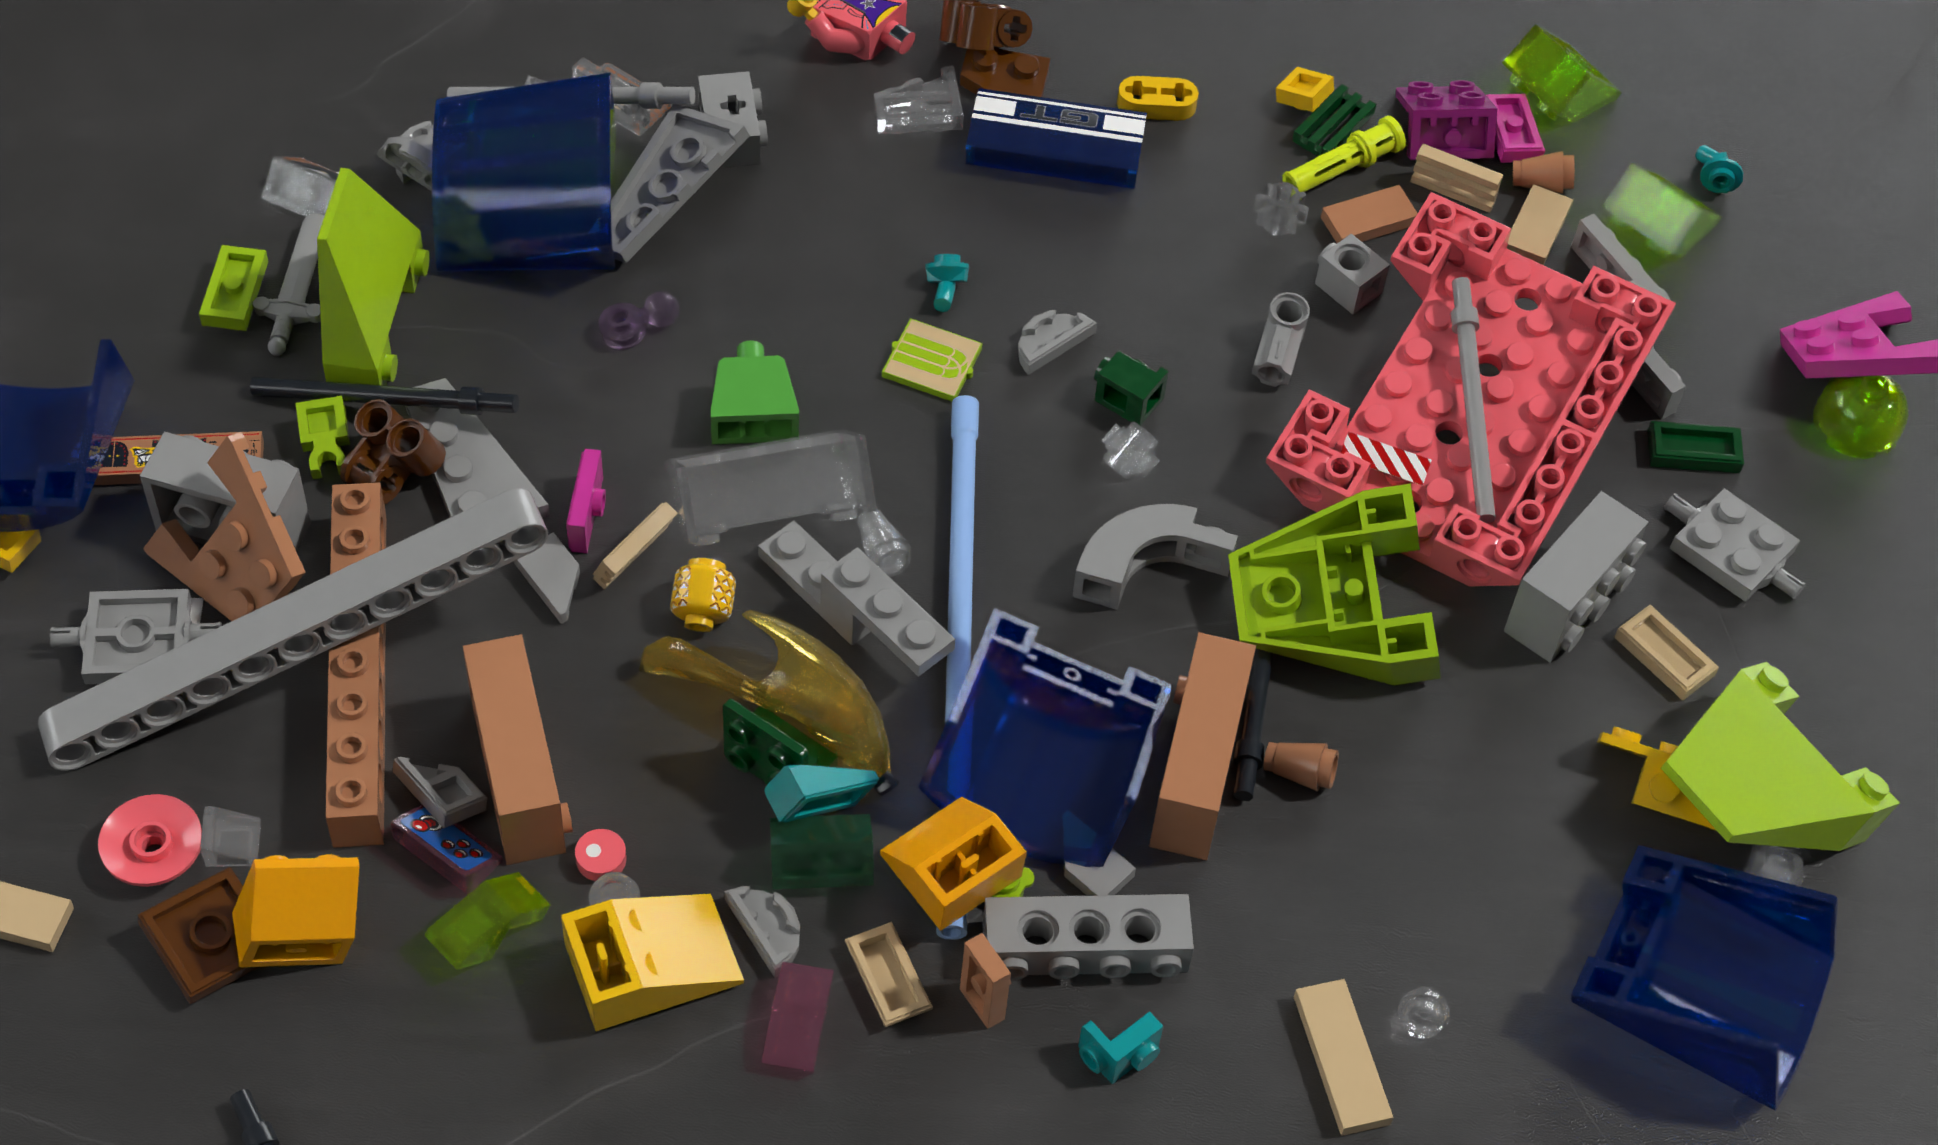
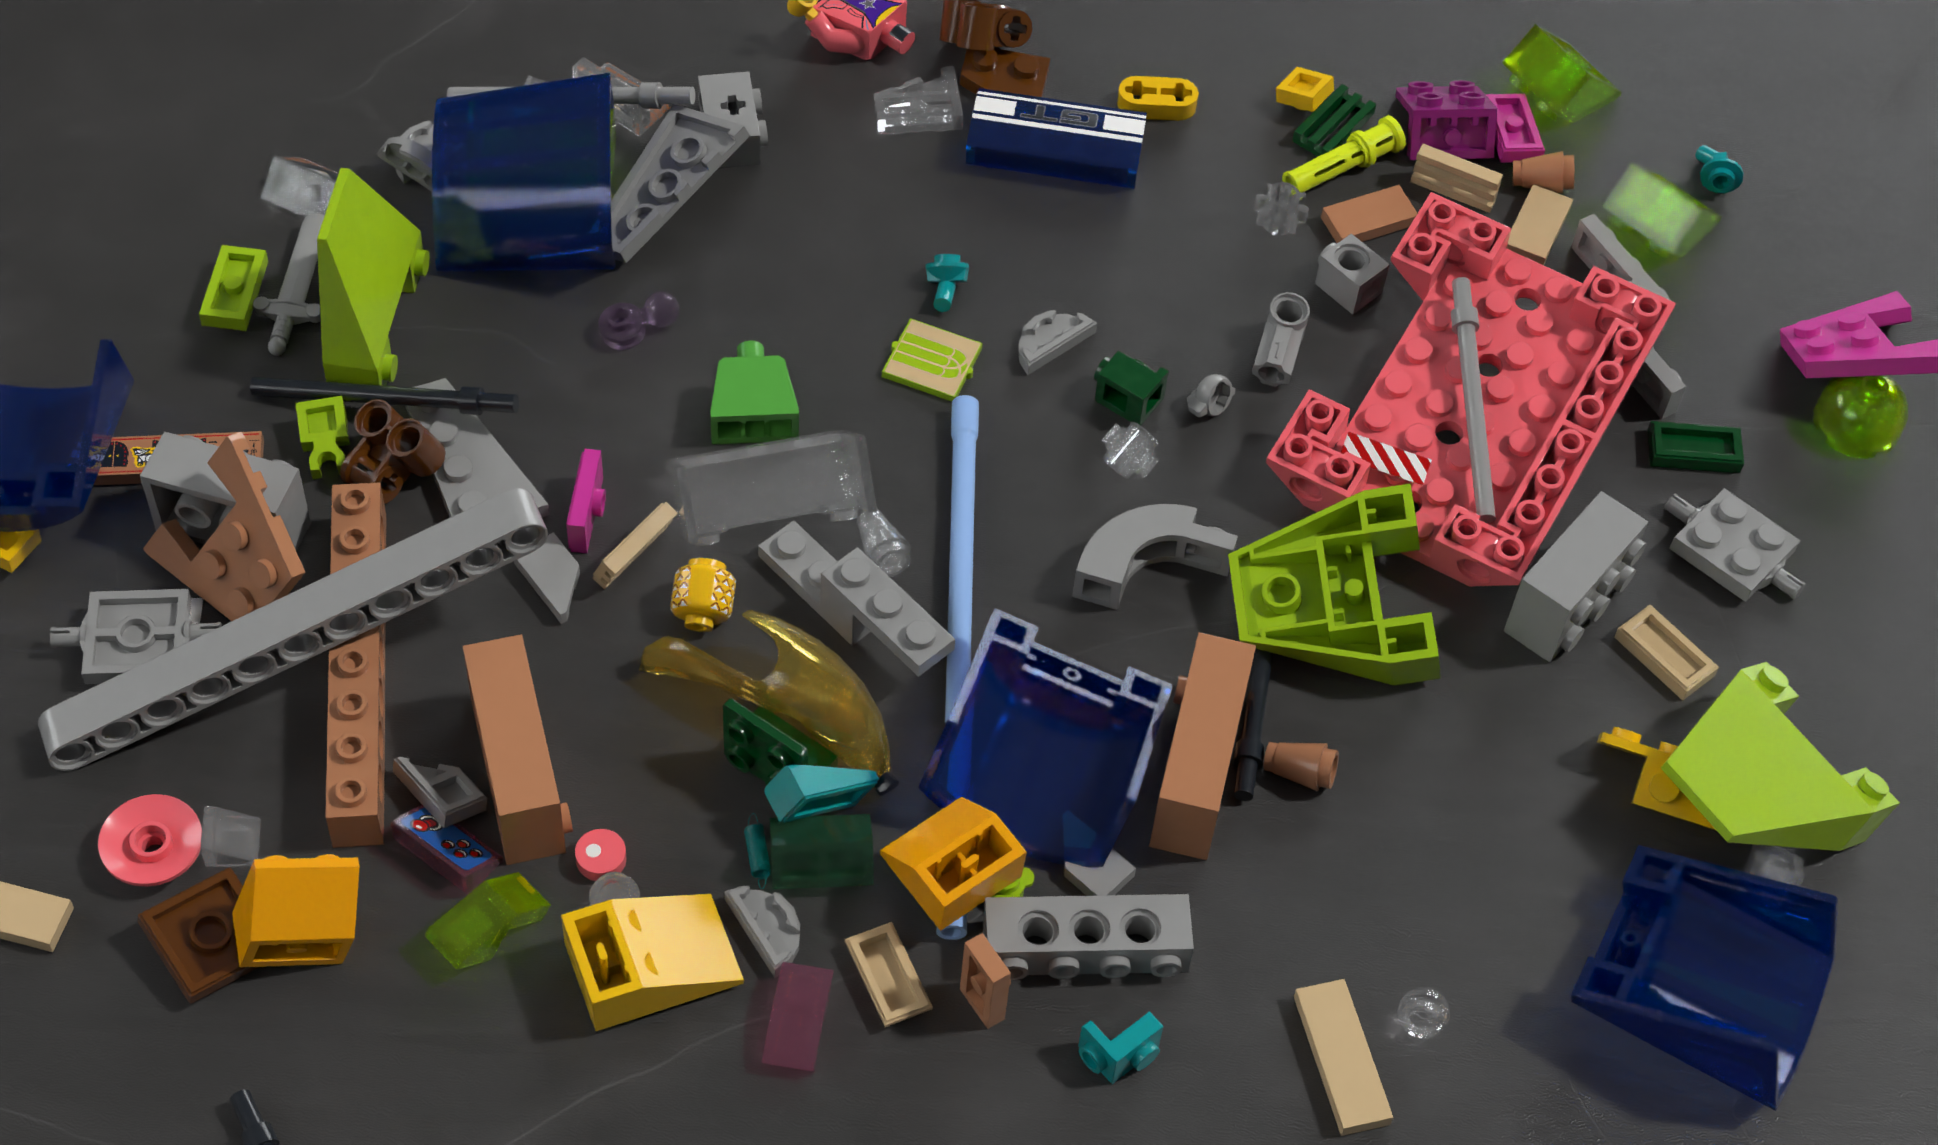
(757, 851): none -> teal piece
(1211, 396): none -> light grey piece

